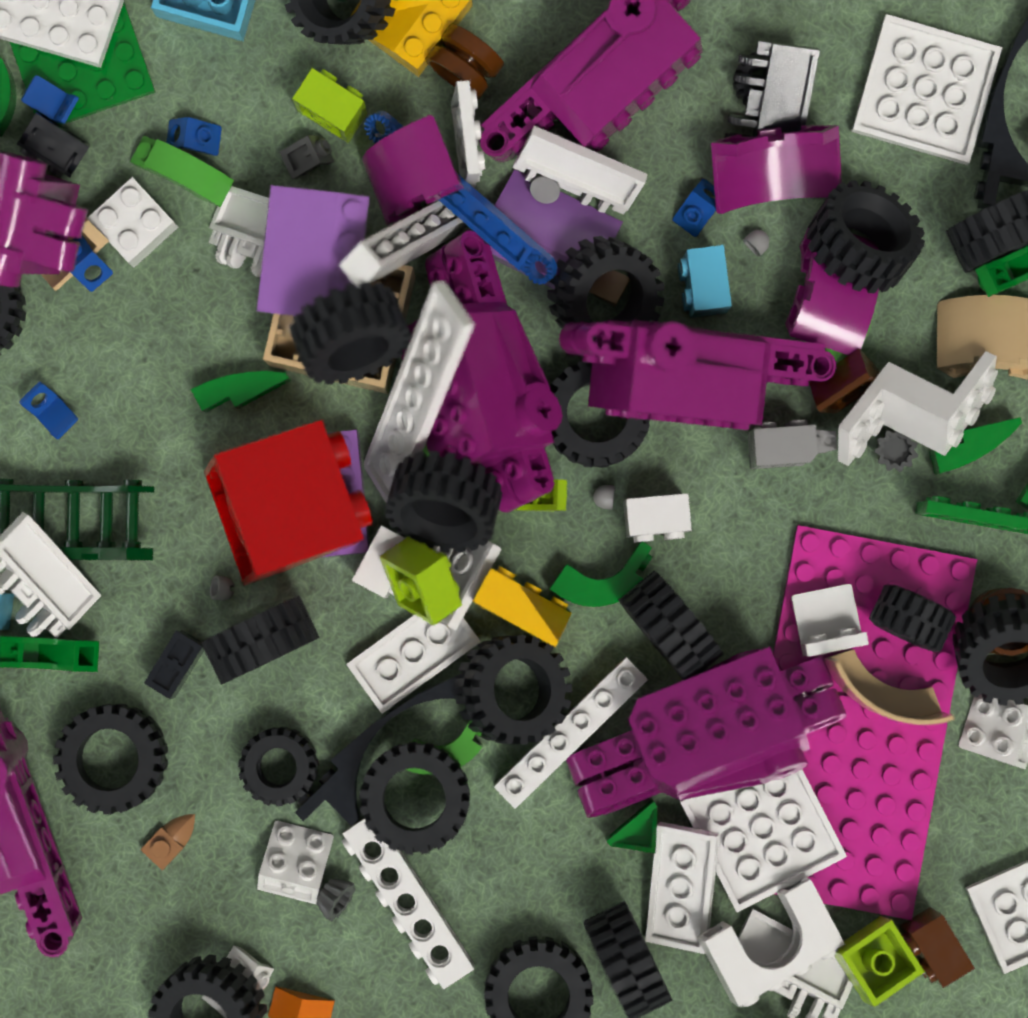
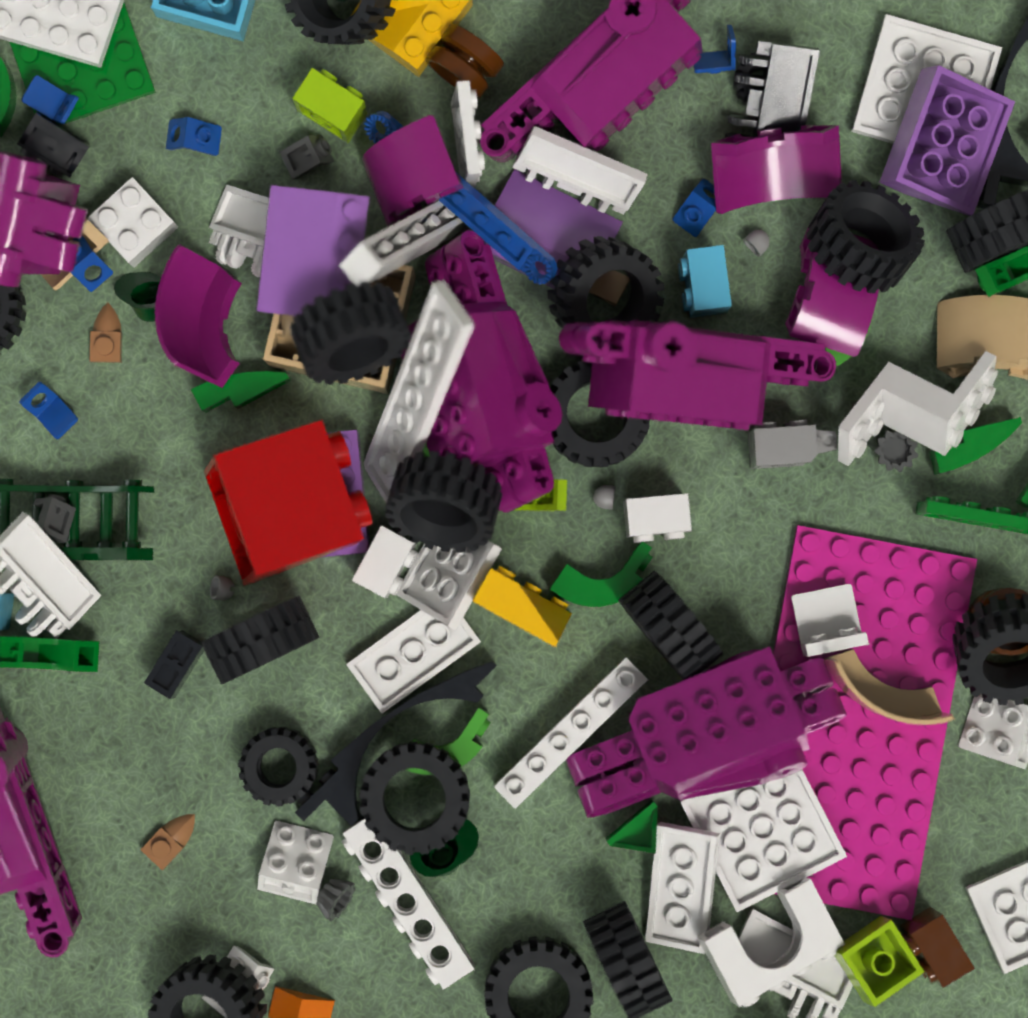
(55, 517): none -> dark grey bracket
(106, 337): none -> medium nougat plate
(140, 292): none -> dark green piece
(150, 758): black tyre -> none
(182, 170): bright green arch -> none
(190, 315): none -> magenta panel
(421, 580): lime brick -> none
(448, 858): none -> dark green piece
(479, 689): black tyre -> none
(545, 189): light grey piece -> none
(719, 60): none -> blue bracket
(847, 385): reddish brown slope -> none
(912, 618): black tyre -> none
(947, 140): none -> medium lavender slope

